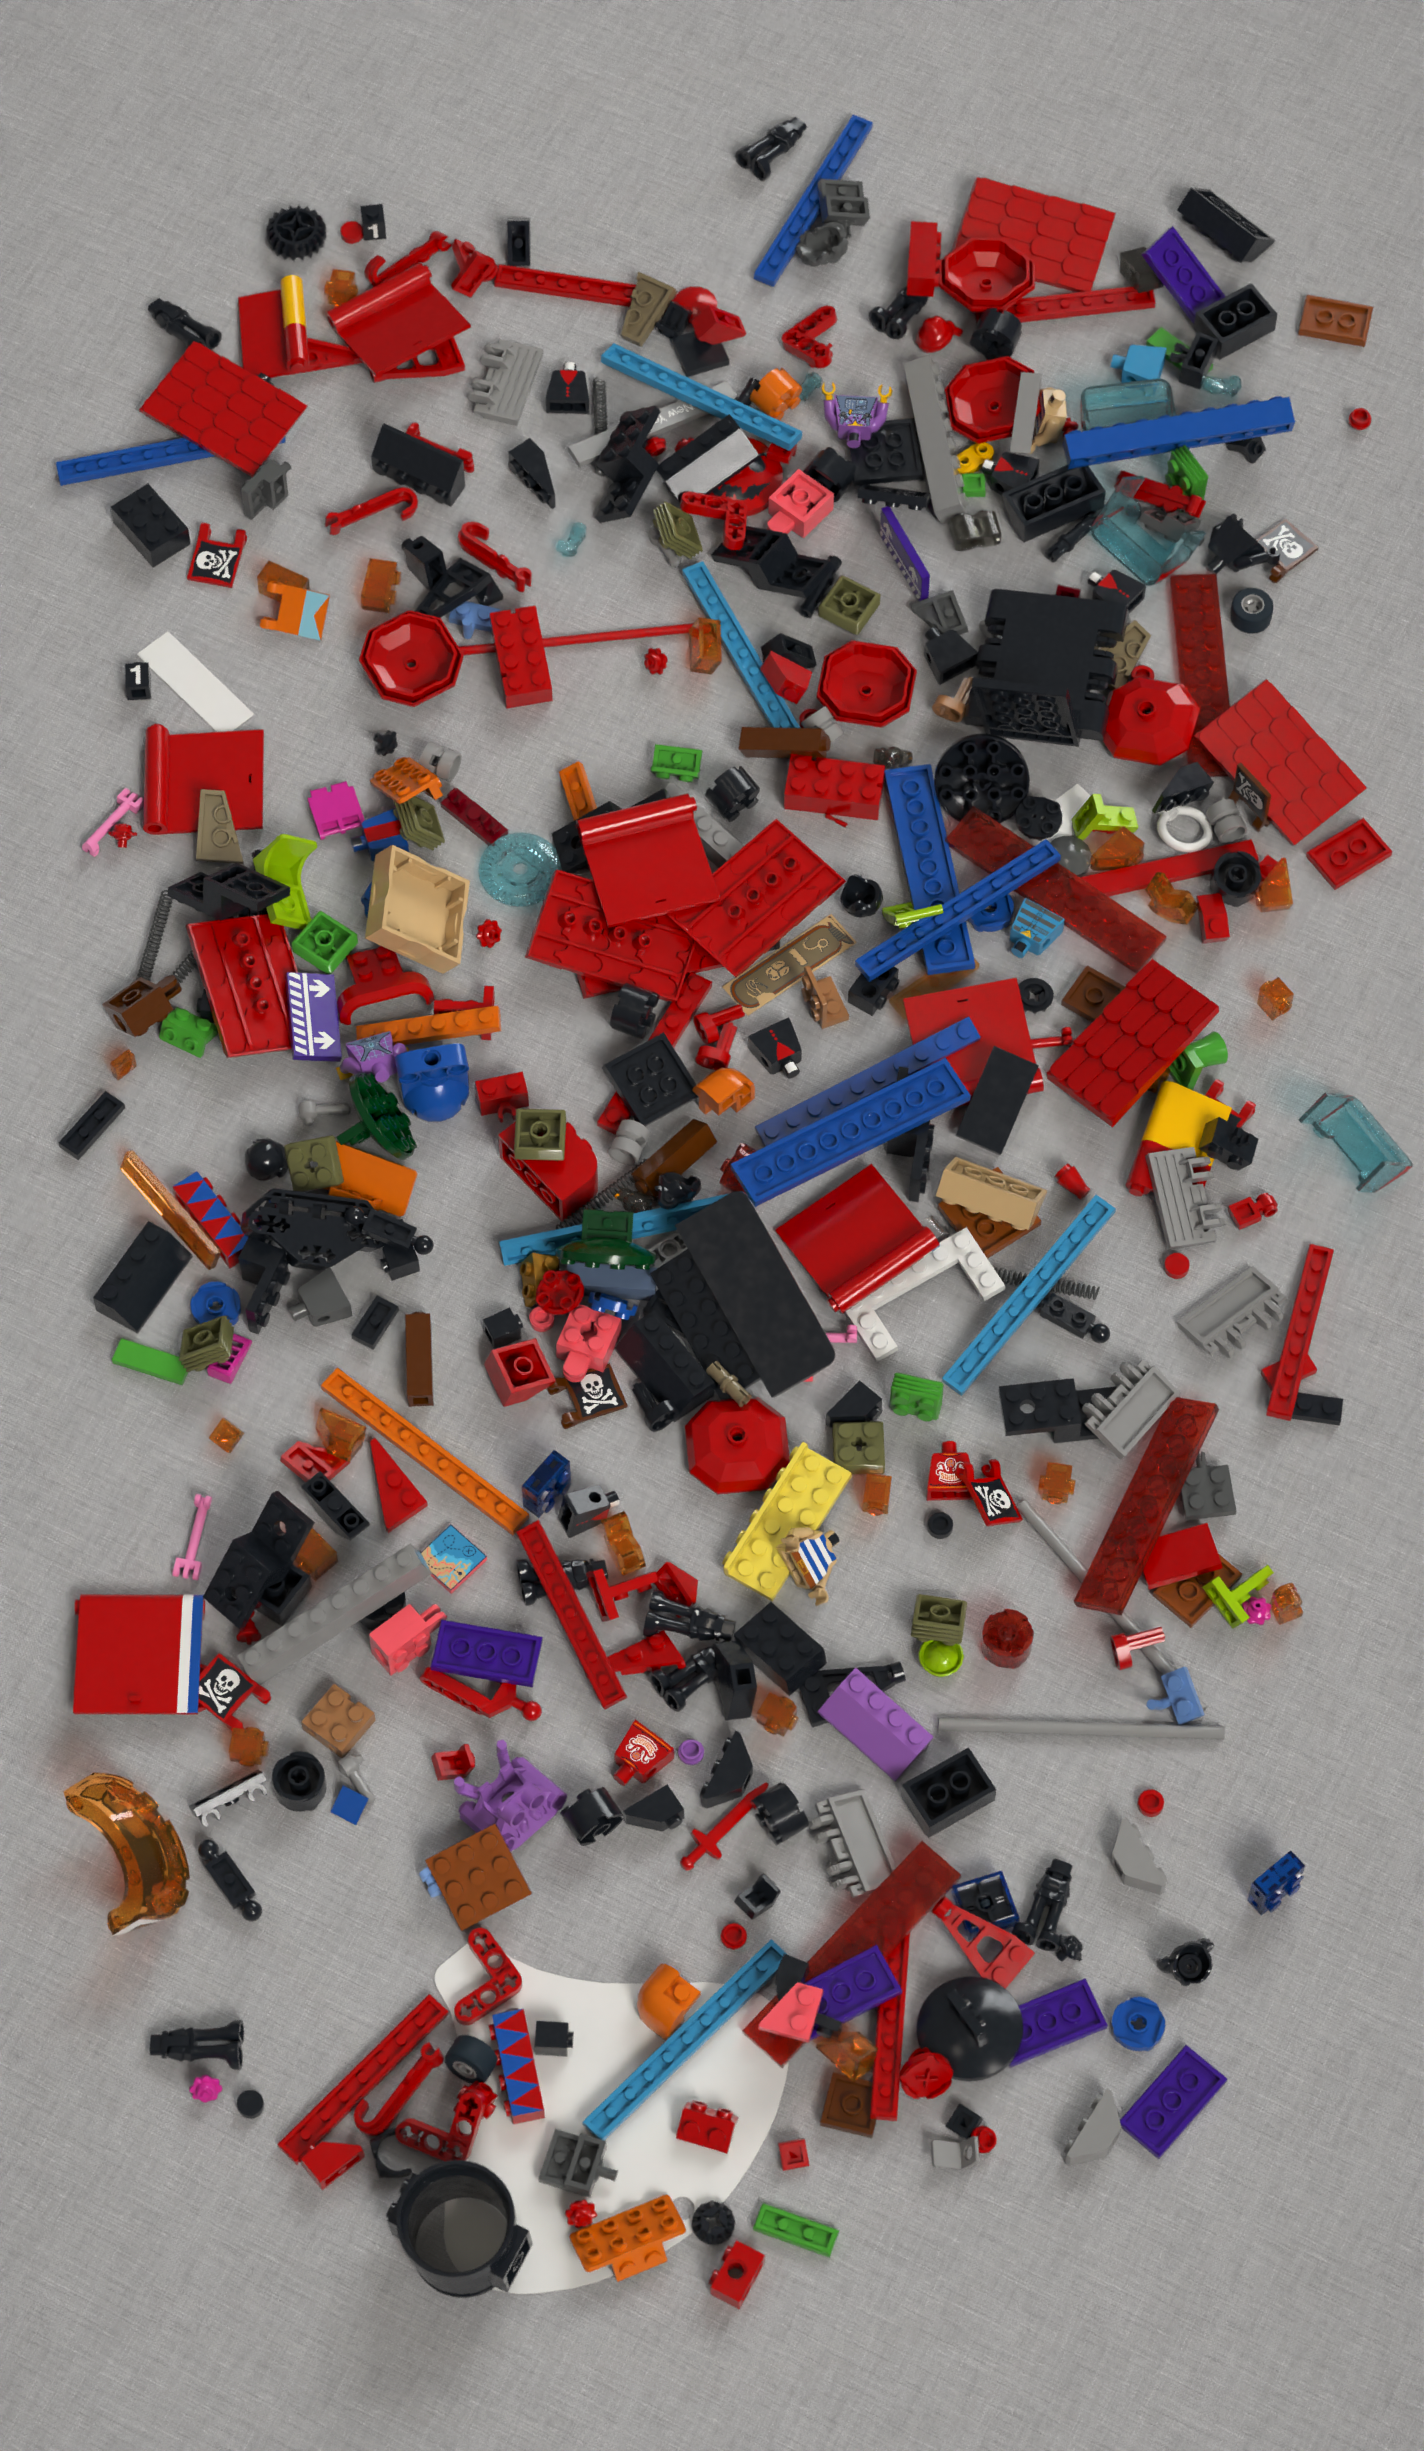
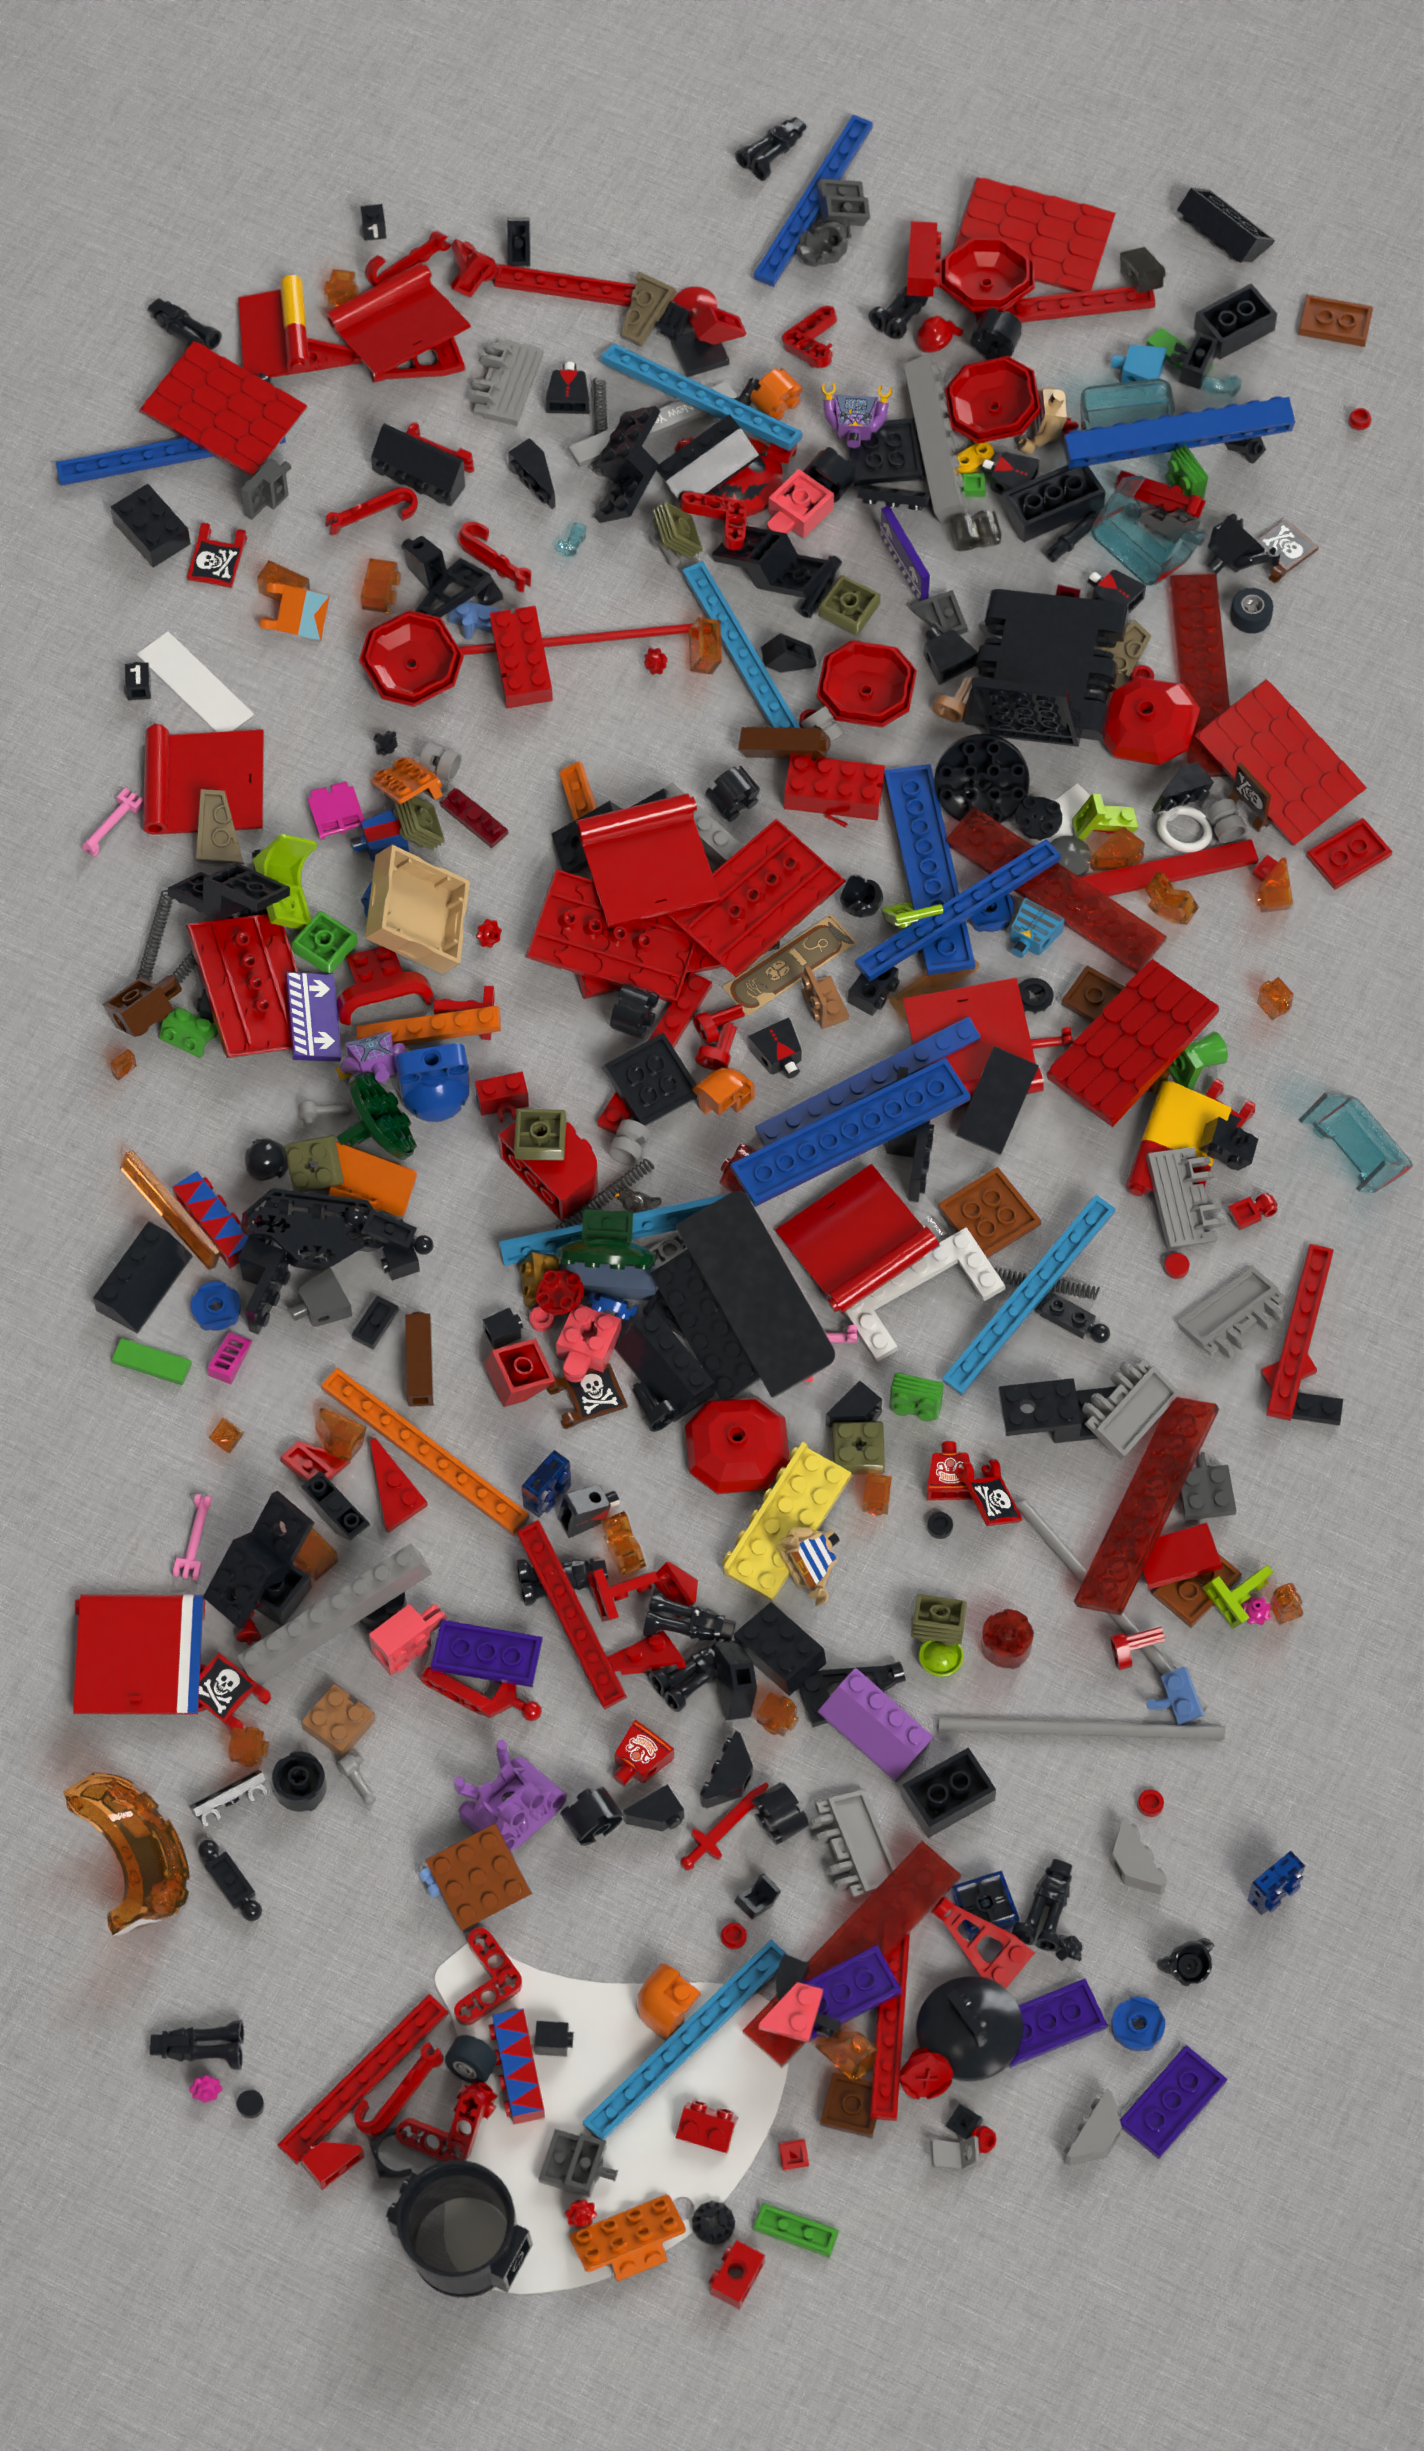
(91, 1125): black plate -> none
(122, 833): red plant -> none
(206, 1344): olive brick -> none
(296, 232): black gear -> none
(349, 1805): blue sticker -> none
(351, 232): red tile -> none
(452, 1558): tile -> none
(453, 1763): red bracket -> none
(504, 883): clear light blue piece -> none
(656, 446): red plate -> none
(674, 1156): reddish brown brick -> none
(676, 762): bright green bracket -> none
(676, 1189): black hair -> none
(691, 1752): medium lavender plate -> none
(728, 1383): dark tan pin -> none
(786, 677): red slope -> none
(810, 384): clear light blue pin -> none
(892, 757): clear smoke animal -> none
(991, 1193): tan slope -> none
(1025, 413): light grey sticker -> none
(1057, 1483): clear orange brick -> none
(1071, 1180): red cone -> none
(1182, 273): dark purple tile -> none
(1212, 918): red slope -> none
(1234, 865): black brick -> none

